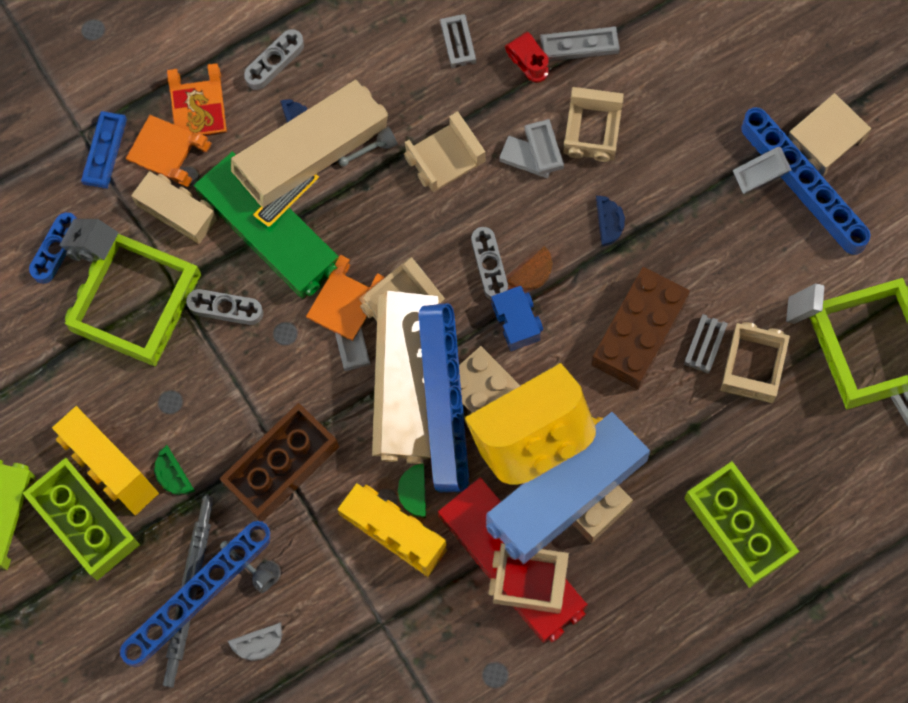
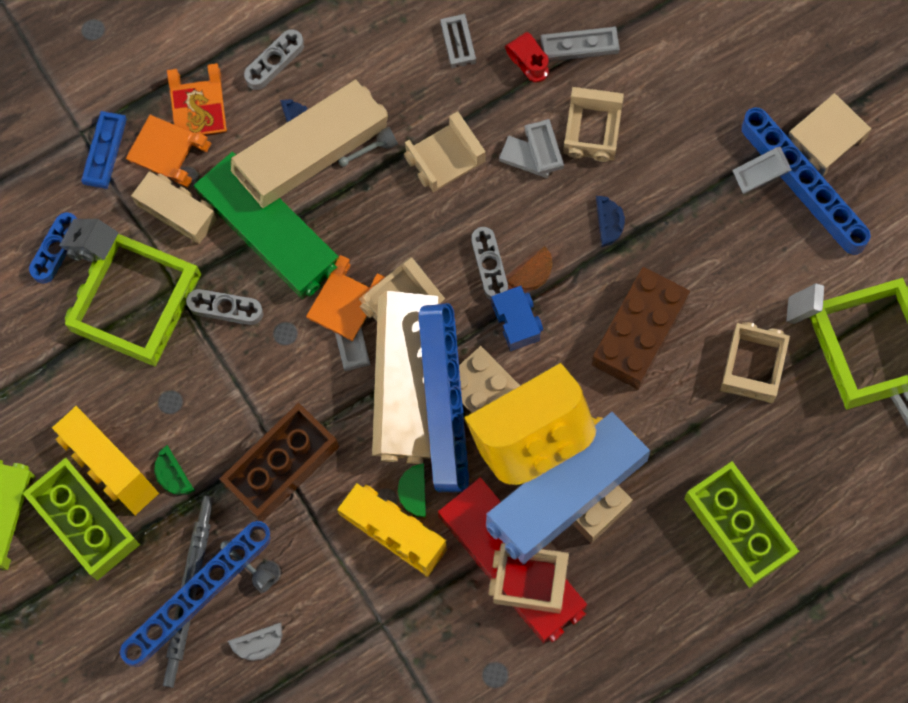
(274, 210): sticker -> none
(713, 324): light grey tile -> none

